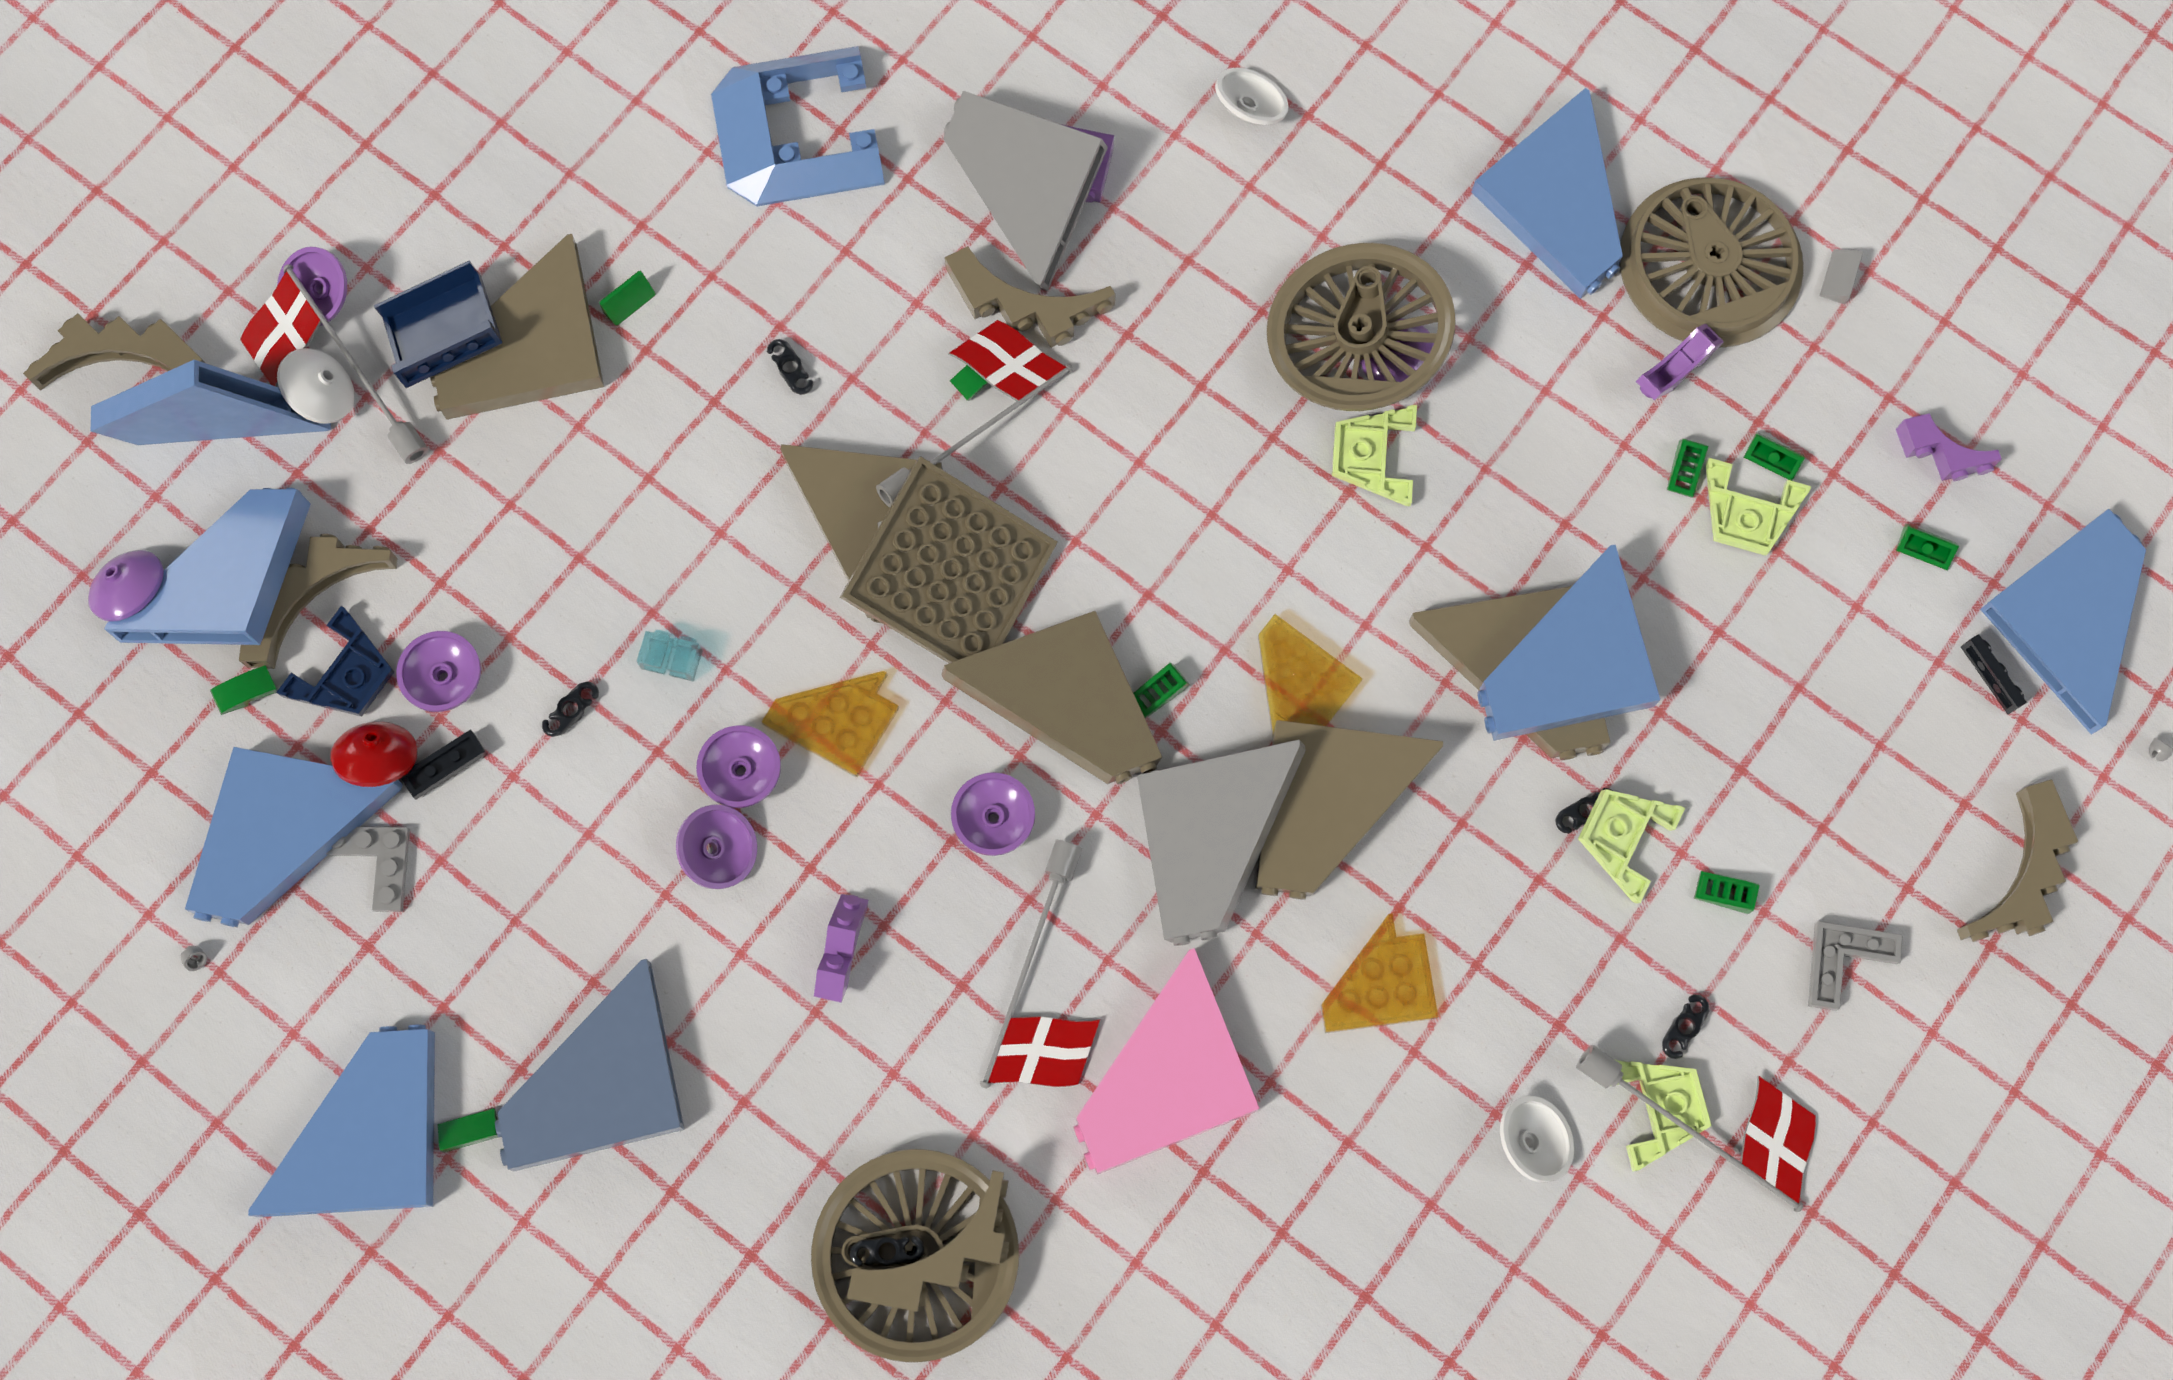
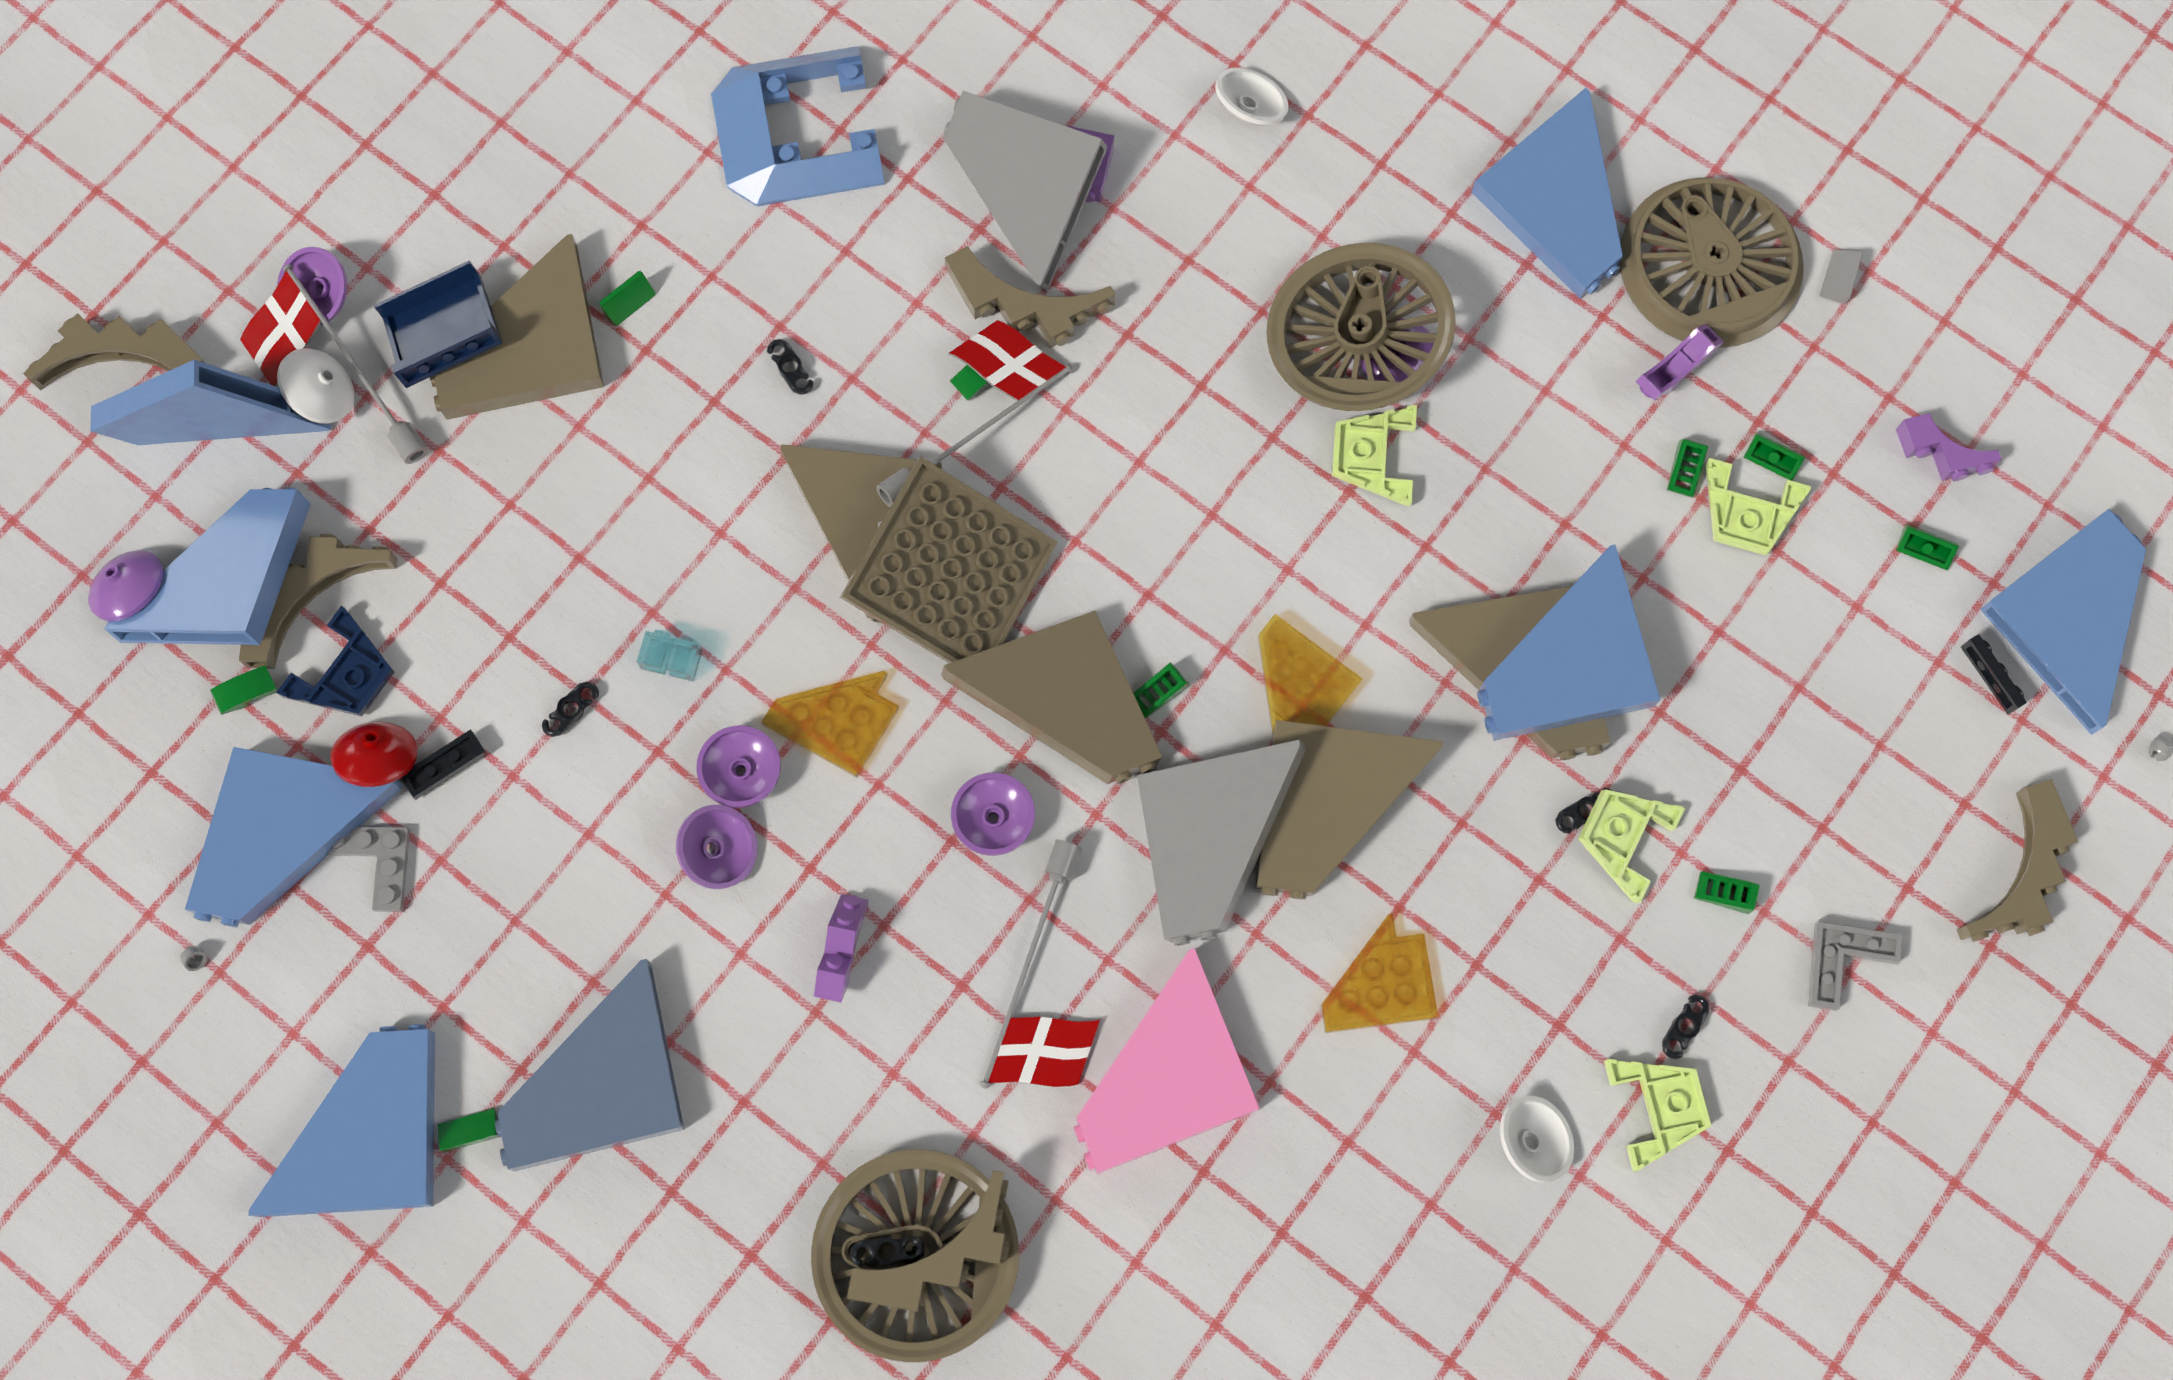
(430, 657): medium lavender dish -> none
(1773, 1141): flag -> none

